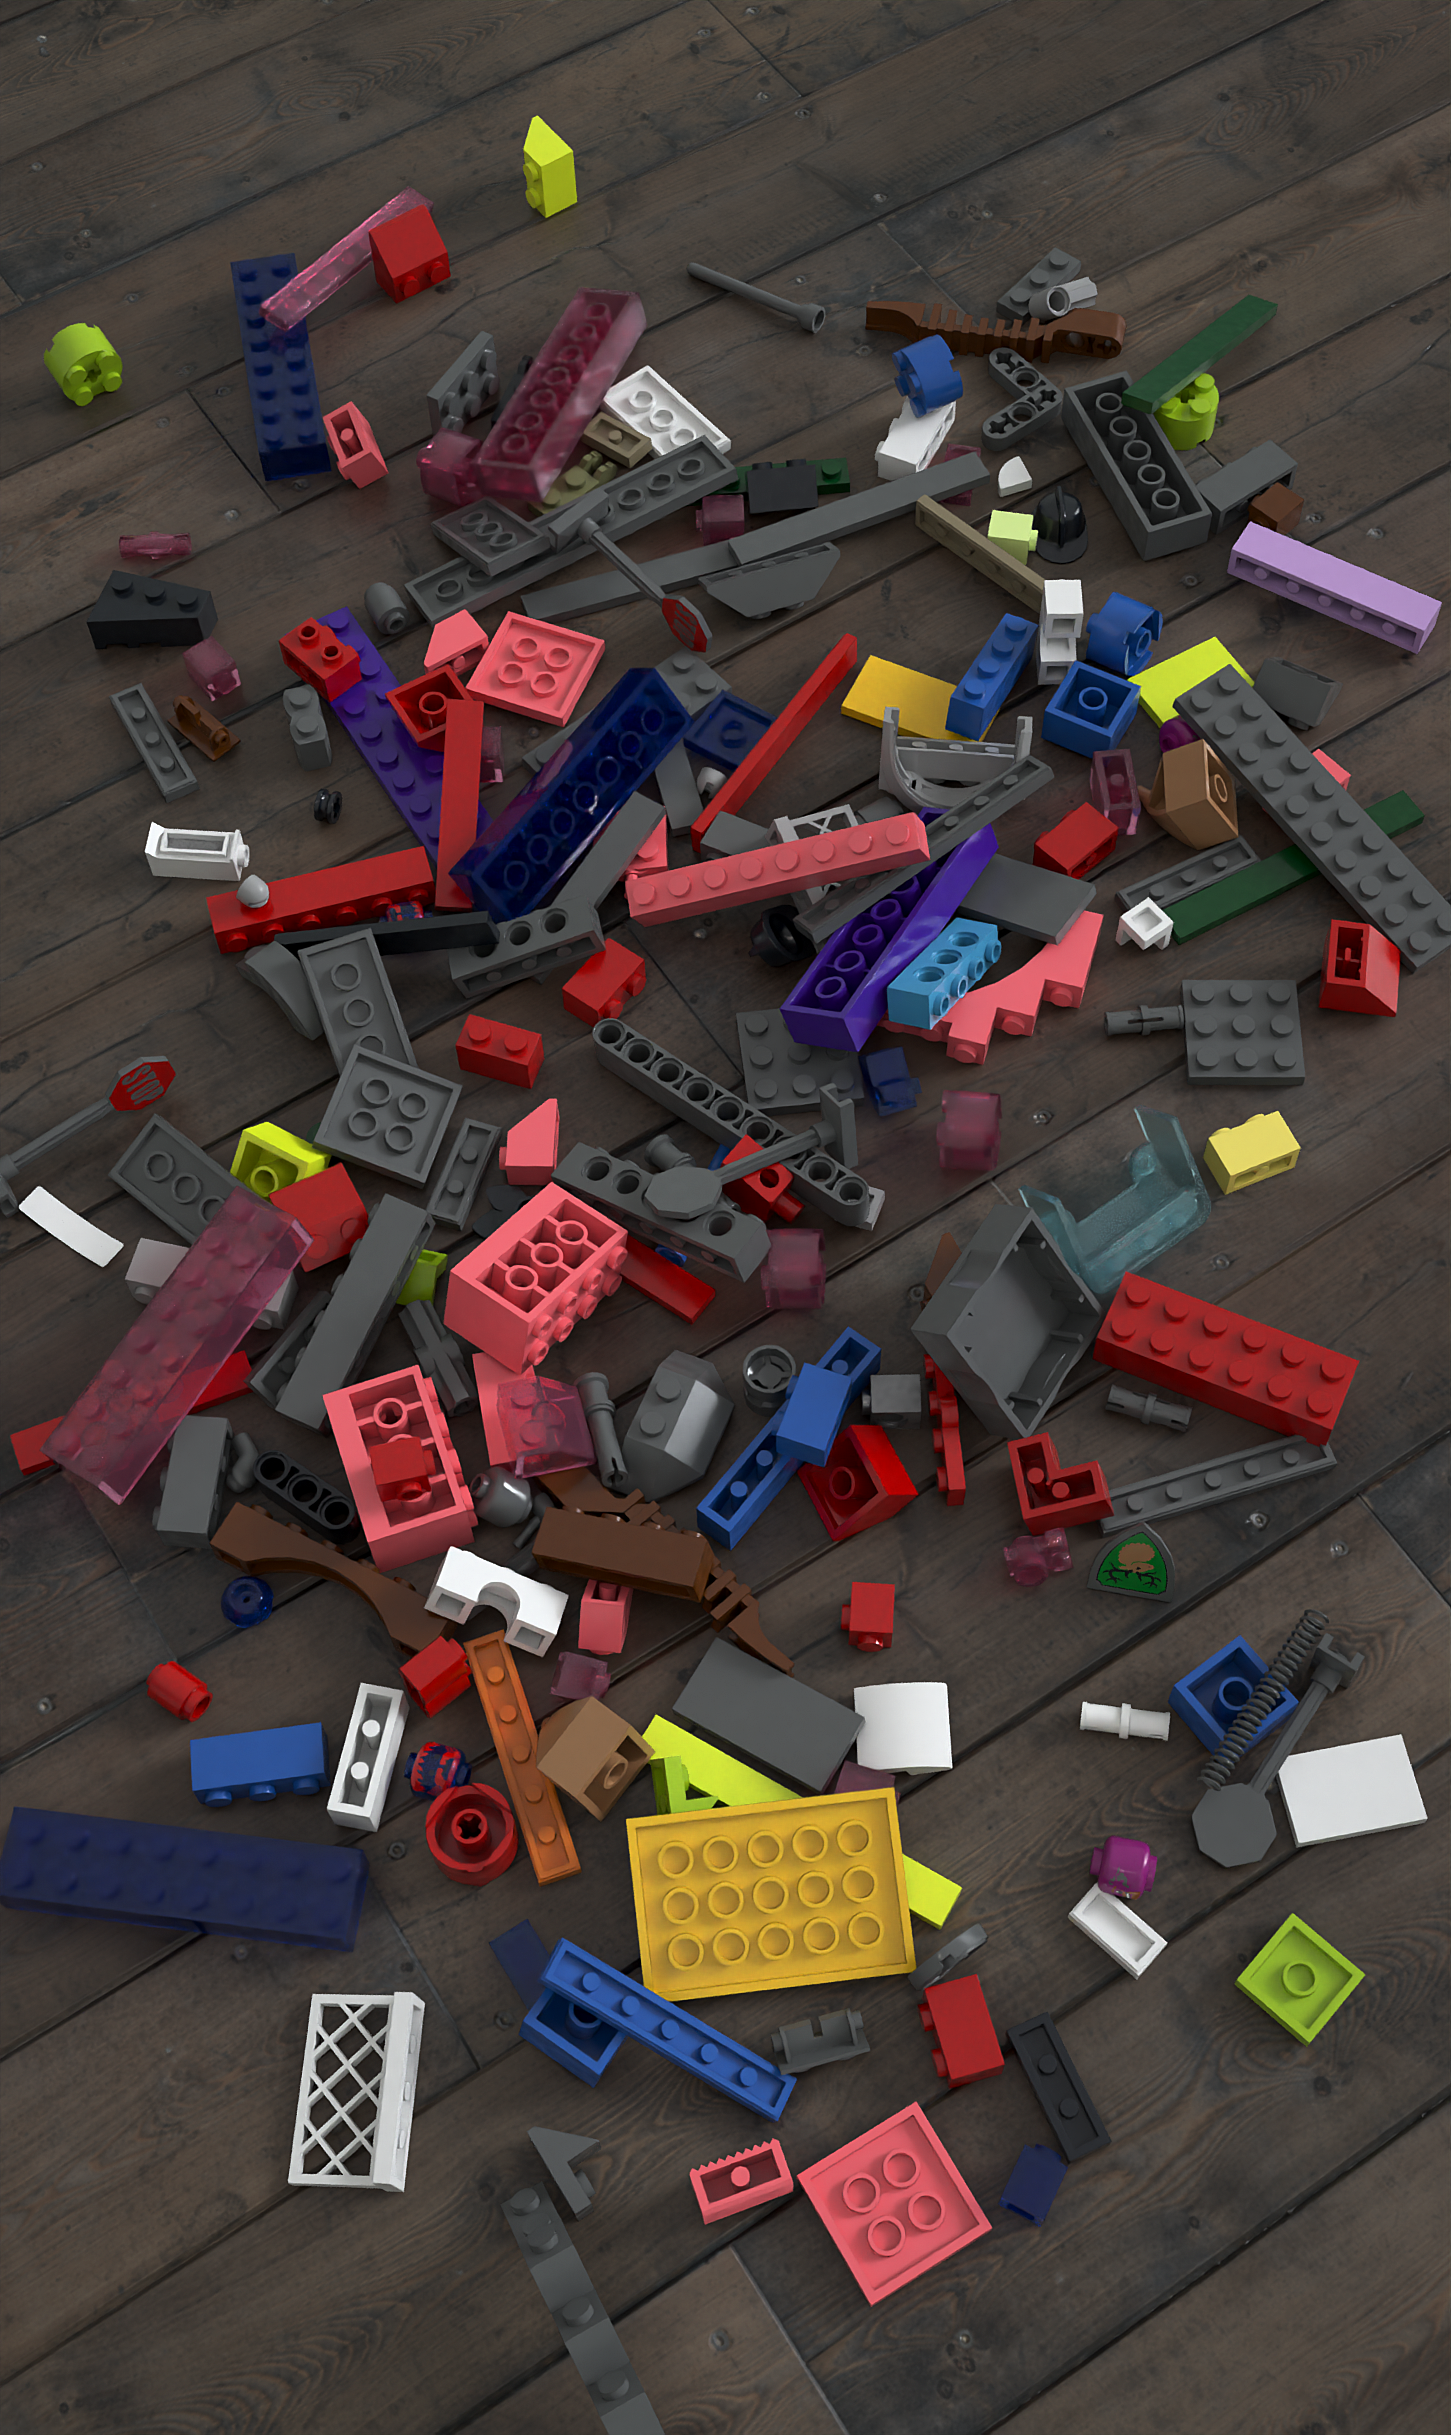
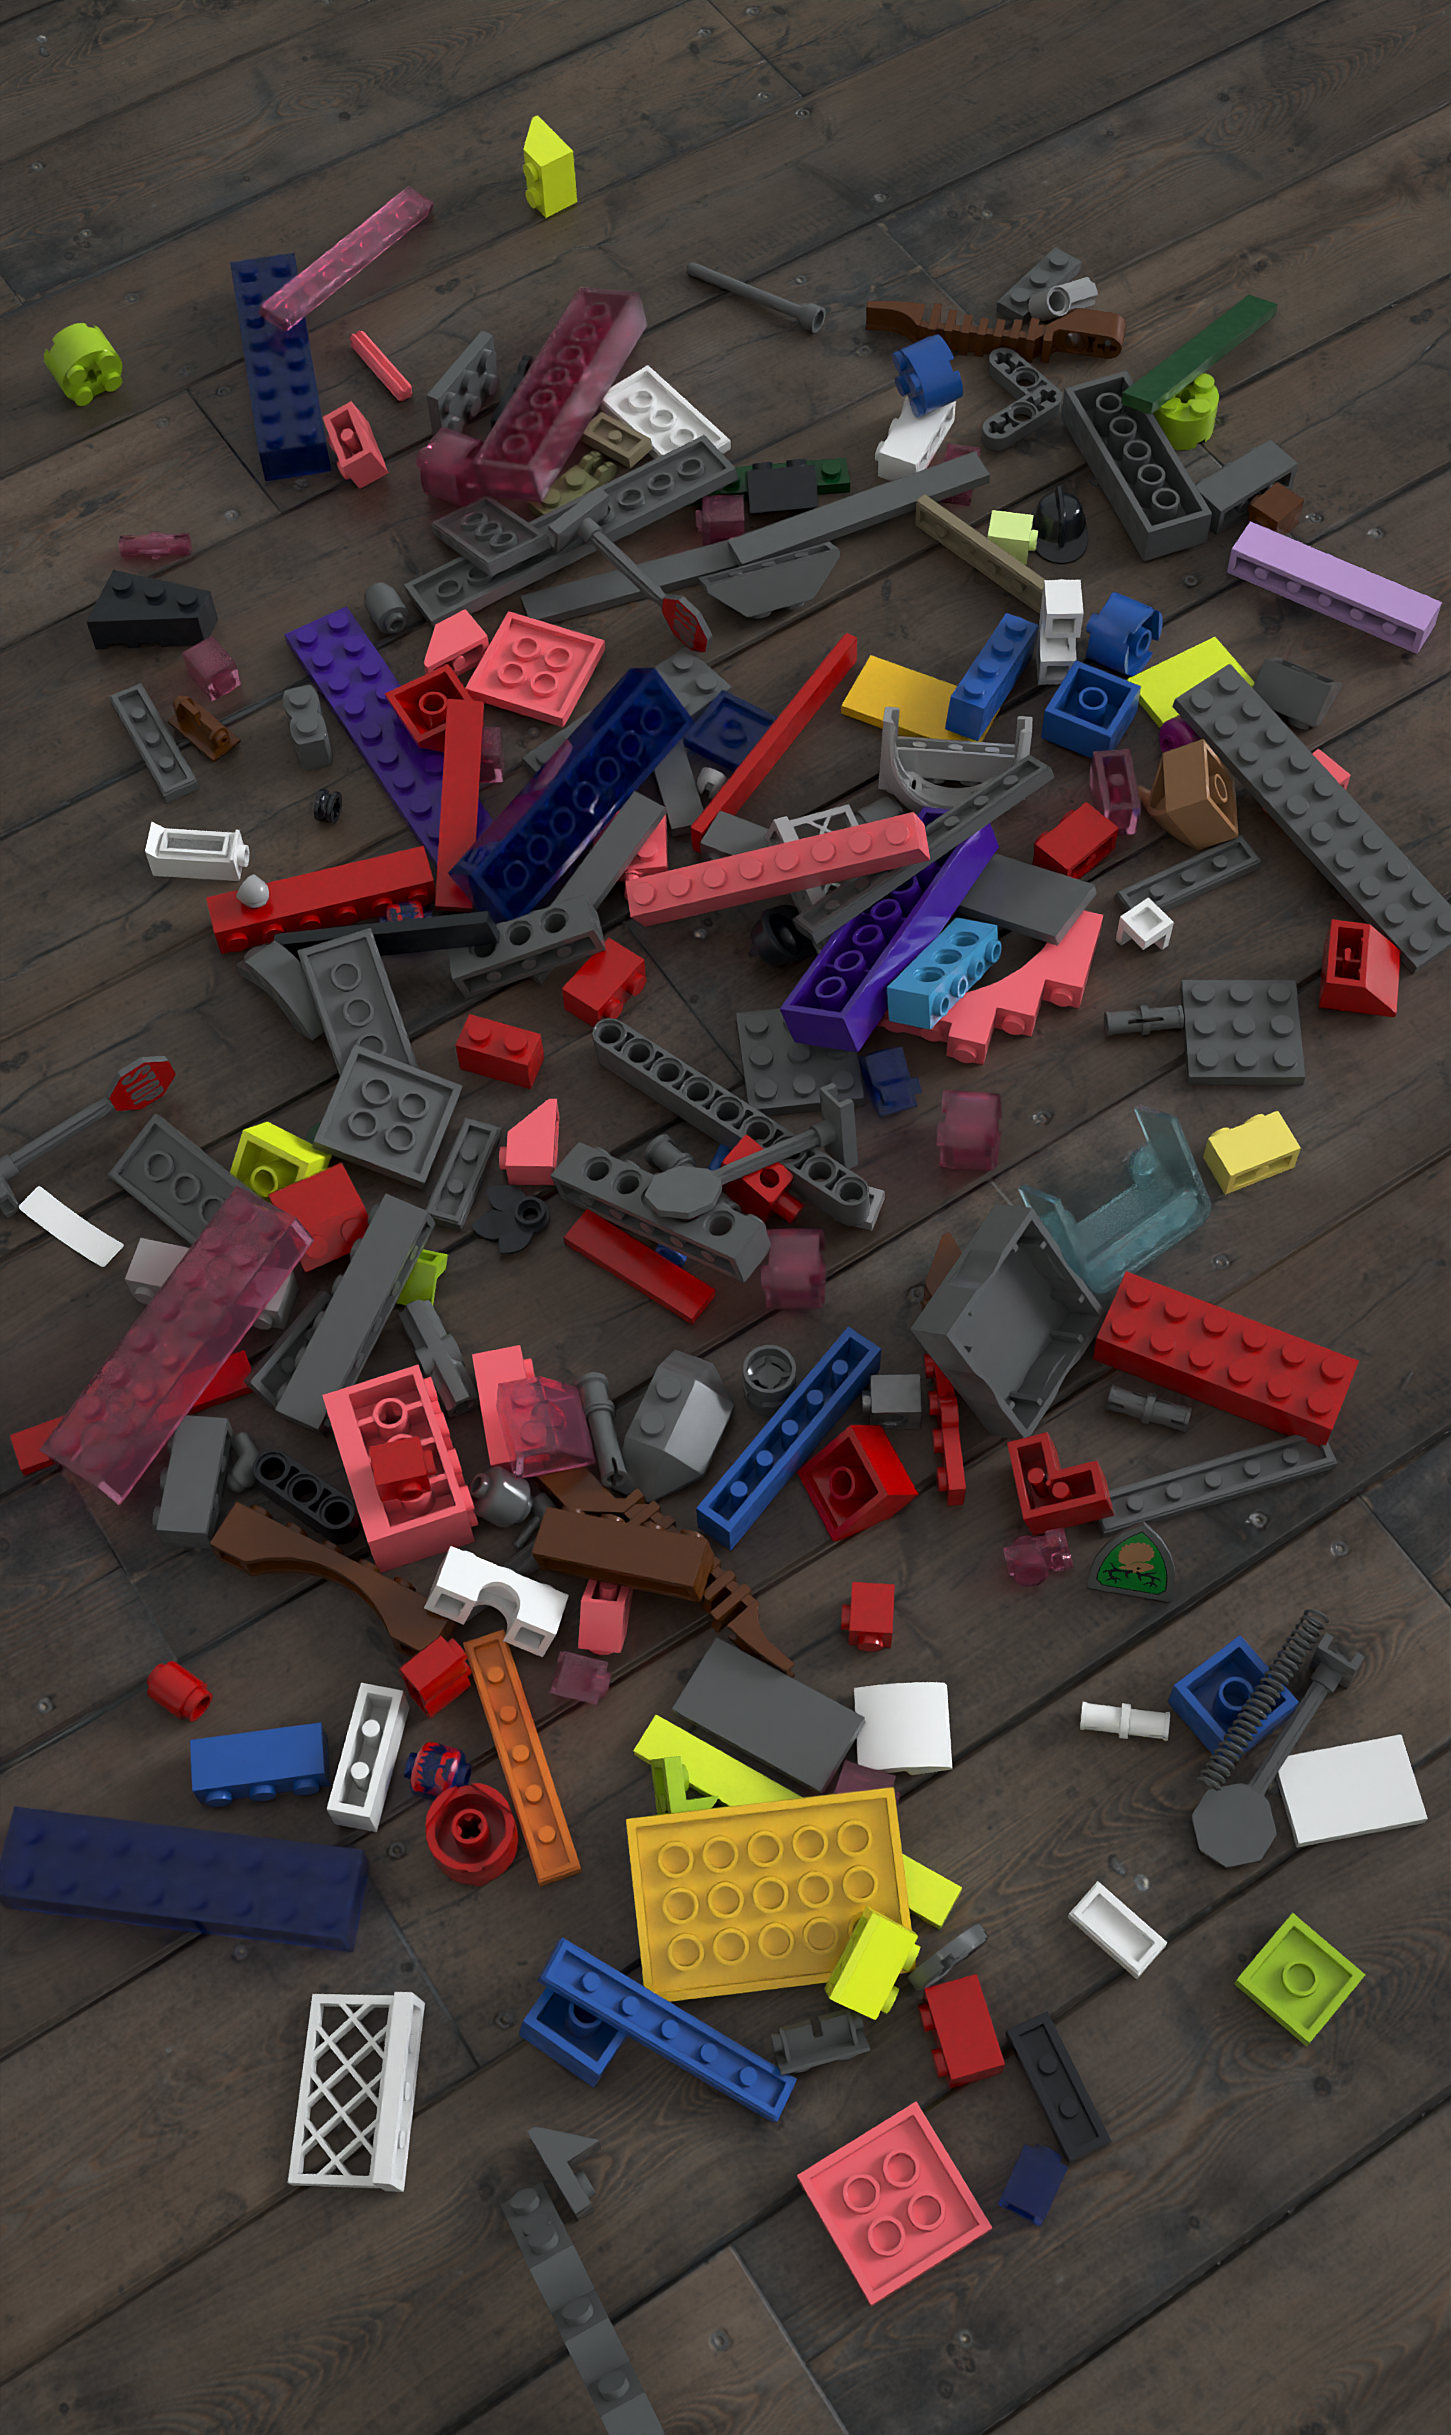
(248, 1613): clear blue plate -> none
(321, 659): red brick -> none
(381, 366): none -> coral axle
(408, 254): red slope -> none
(522, 1960): clear blue tile -> none
(535, 1278): coral brick -> none
(591, 1754): medium nougat piece -> none
(741, 2181): coral brick -> none
(813, 1414): blue brick -> none
(872, 1964): none -> neon yellow slope
(1013, 478): white tile -> none
(1124, 1867): magenta head -> none
(1274, 876): dark green tile -> none

